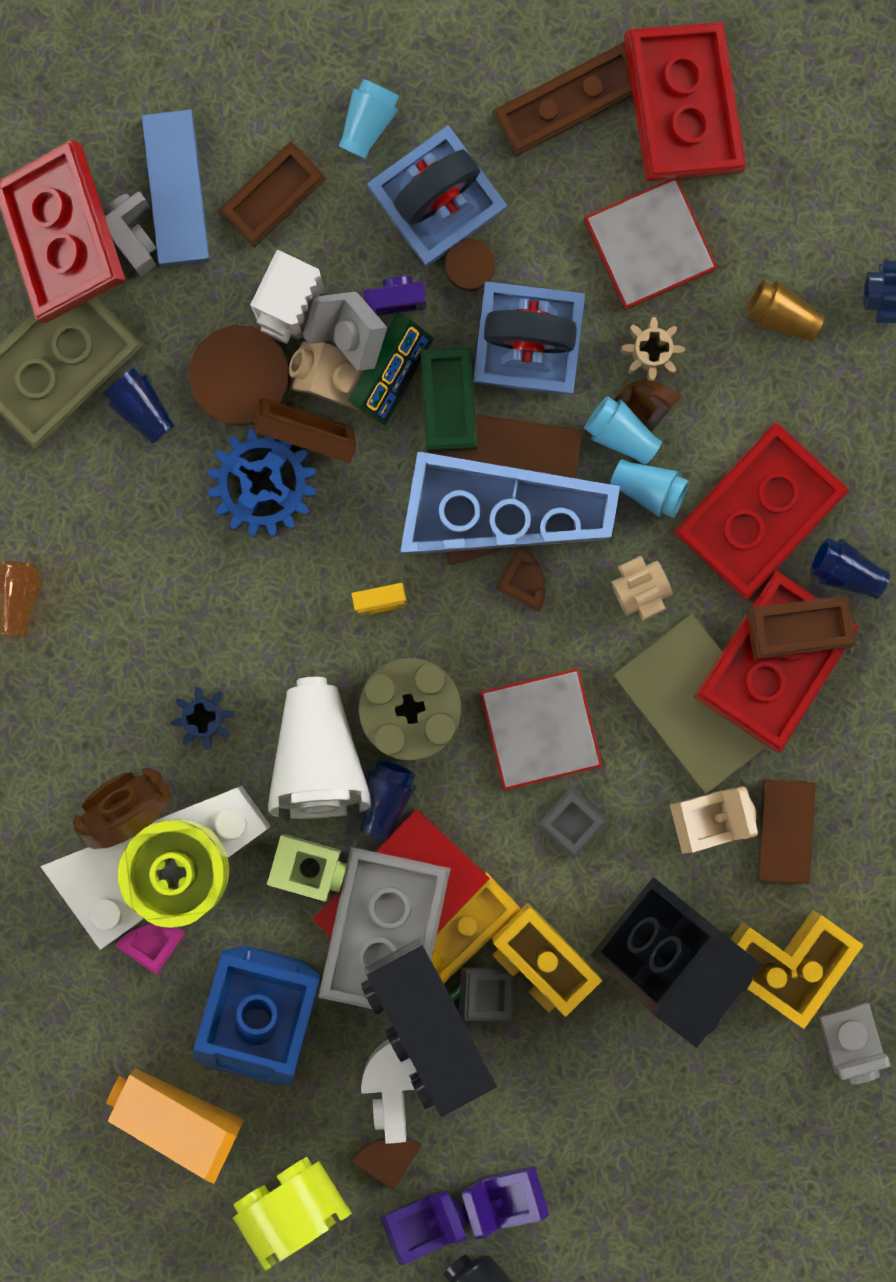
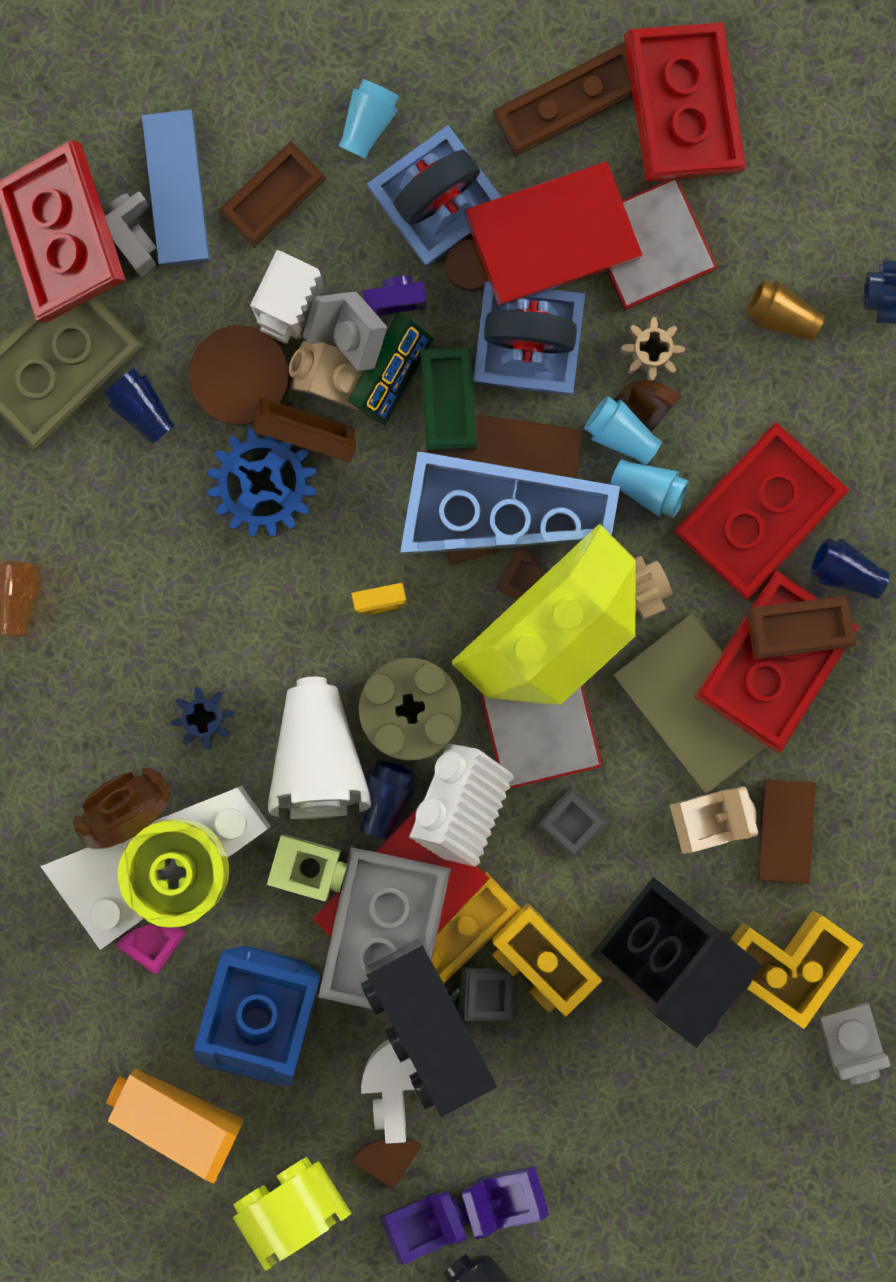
(461, 804): none -> white brick
(553, 234): none -> red tile
(558, 627): none -> neon yellow wedge

